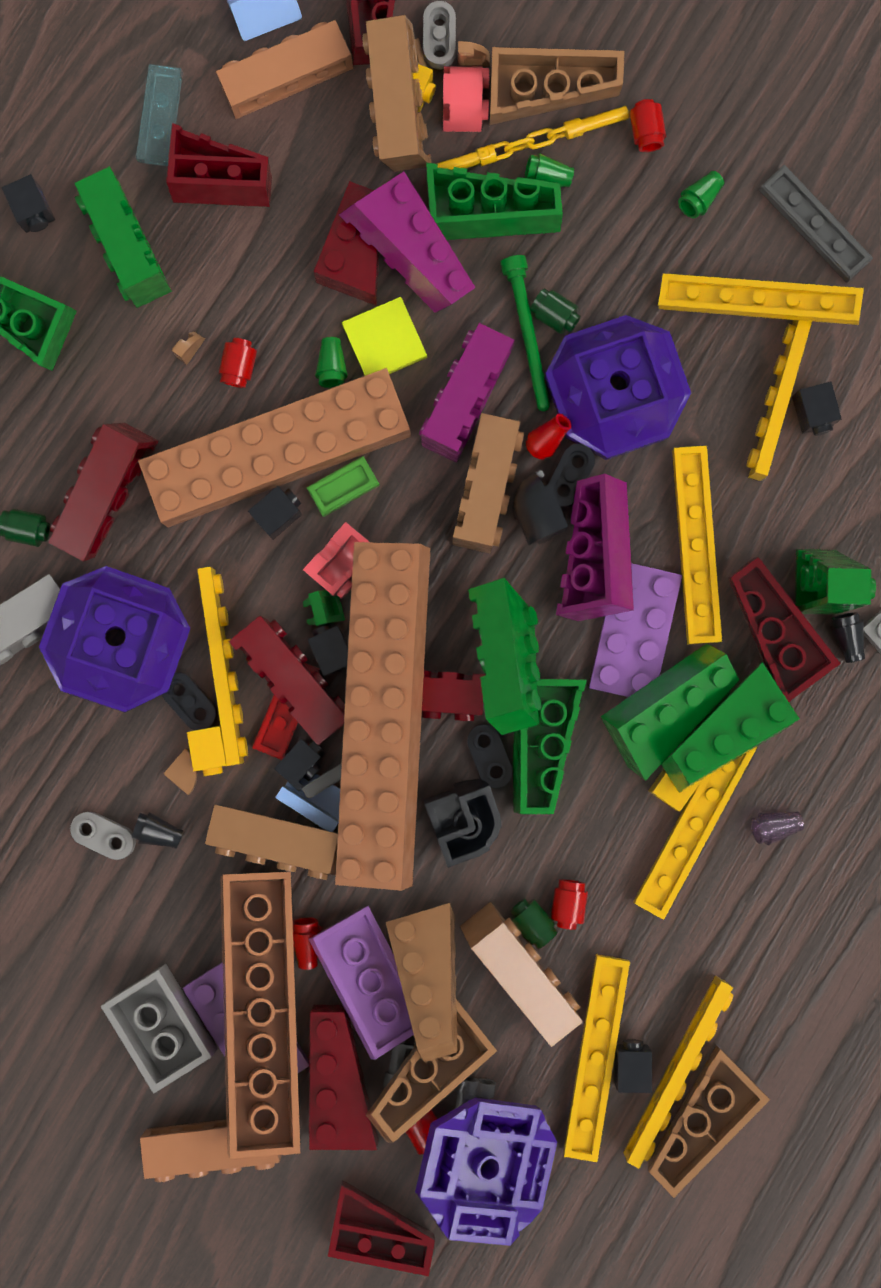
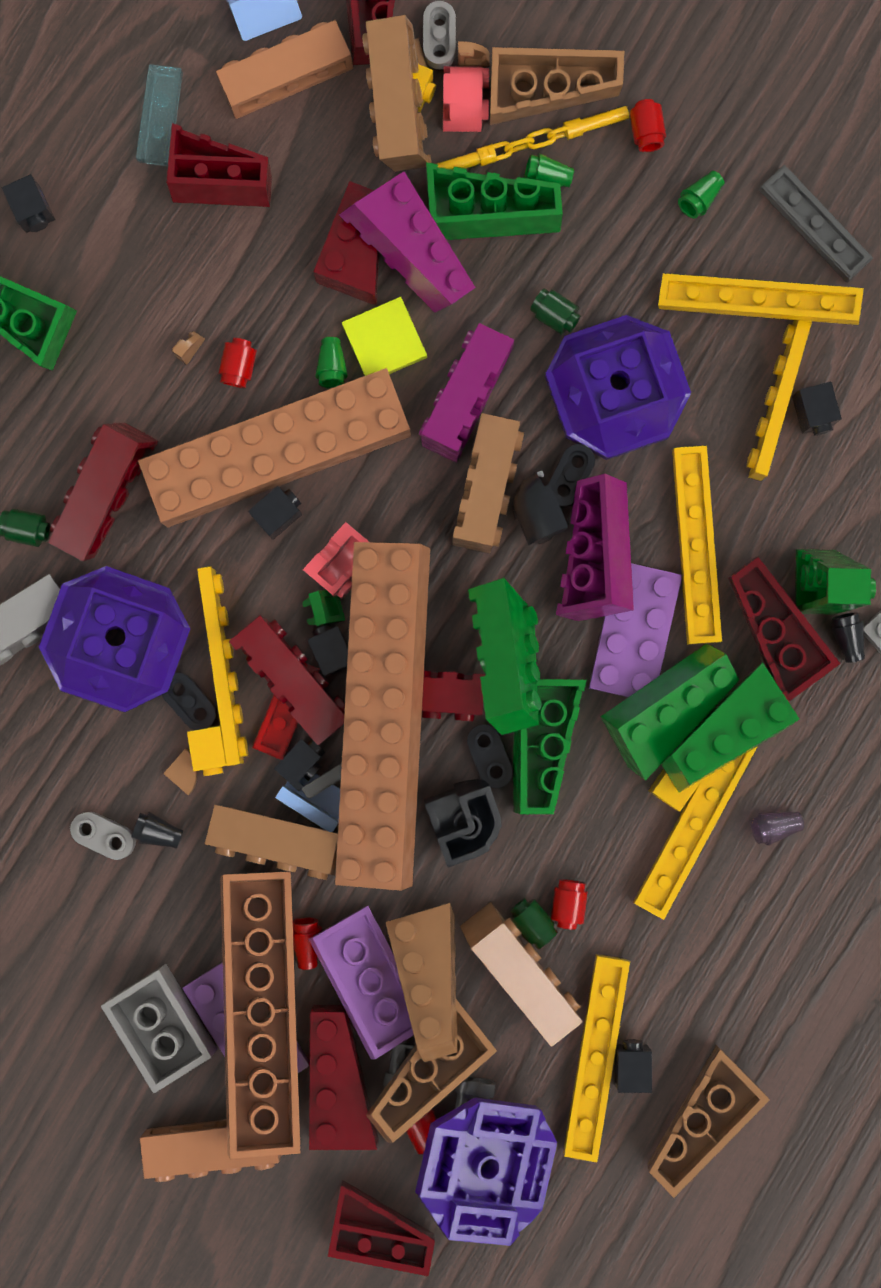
(122, 238): green wedge -> none
(343, 486): bright green tile -> none
(515, 270): green piece -> none
(546, 438): red cone -> none
(673, 1081): yellow plate -> none

